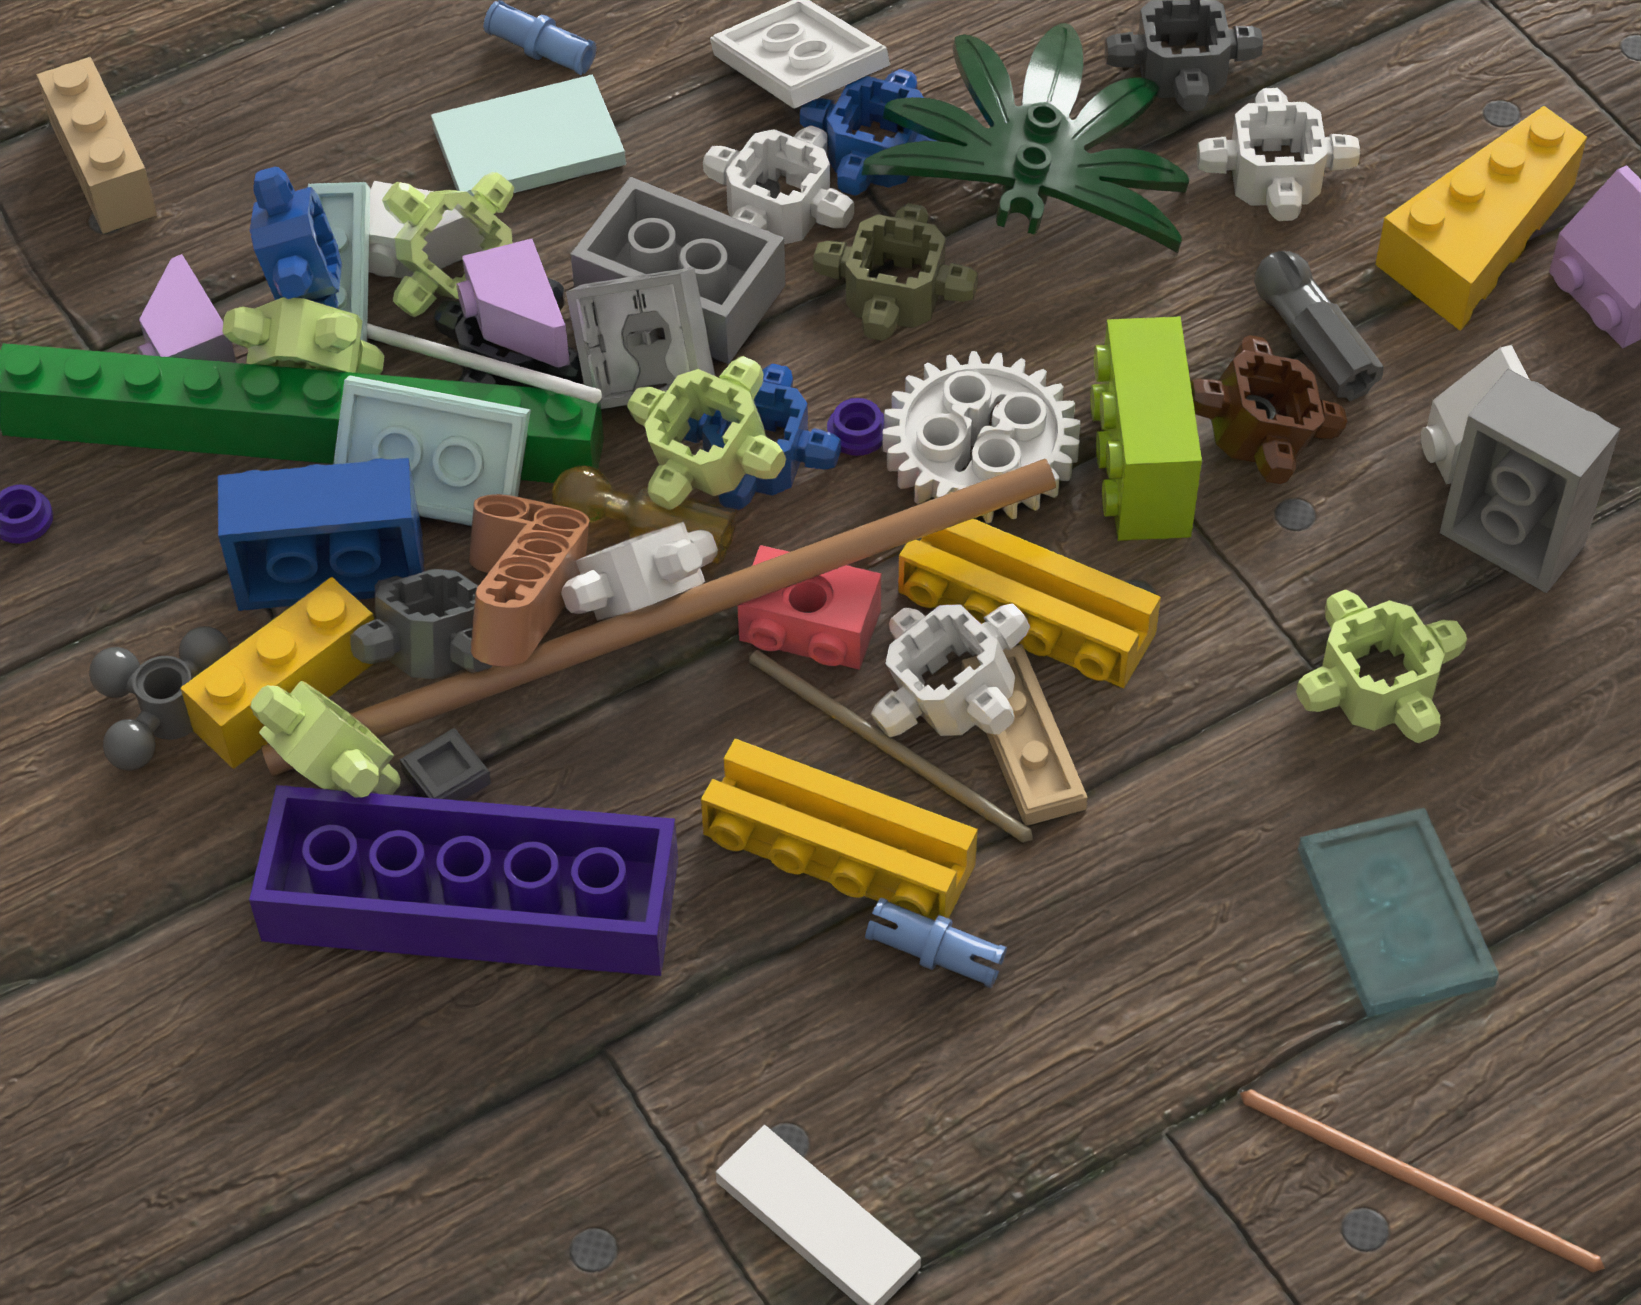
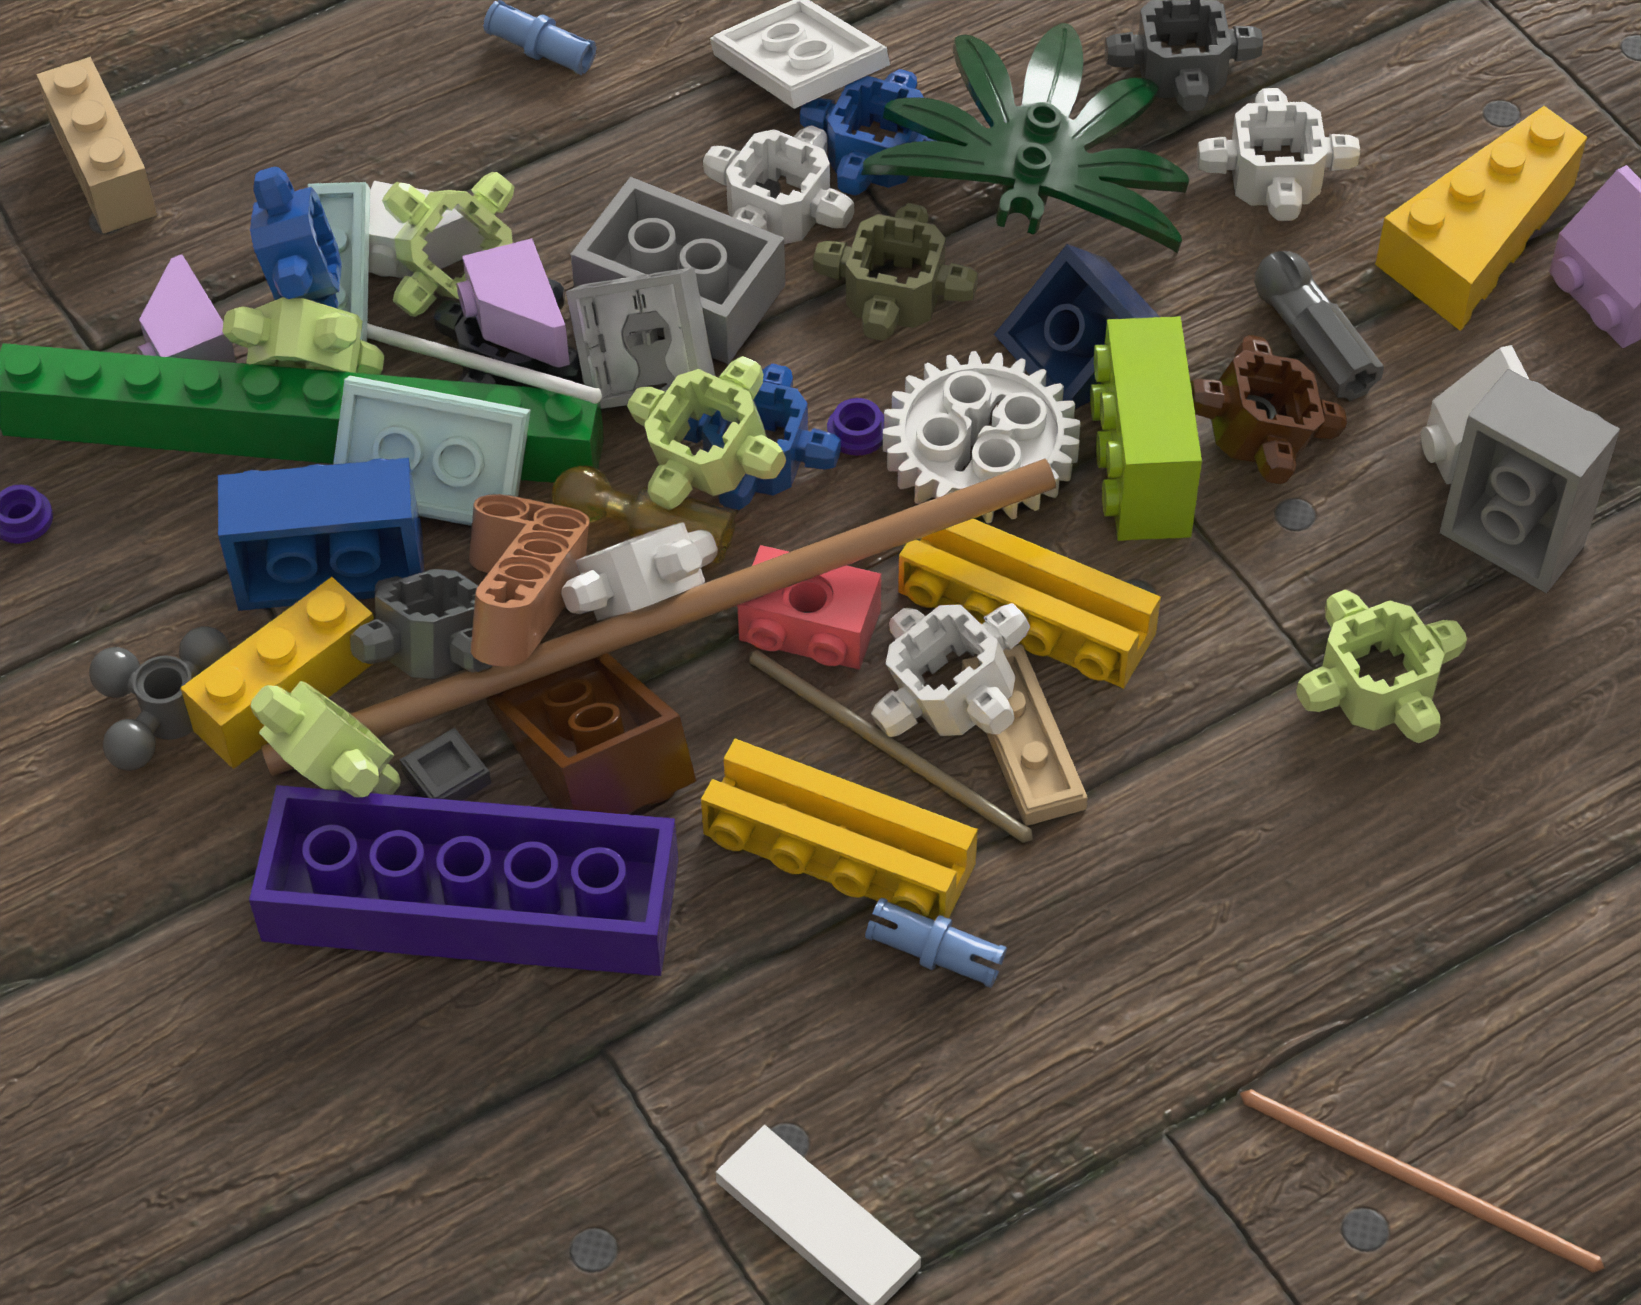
(530, 136): light aqua tile -> none
(596, 738): none -> reddish brown slope
(1067, 317): none -> dark blue slope
(1397, 912): clear light blue tile -> none

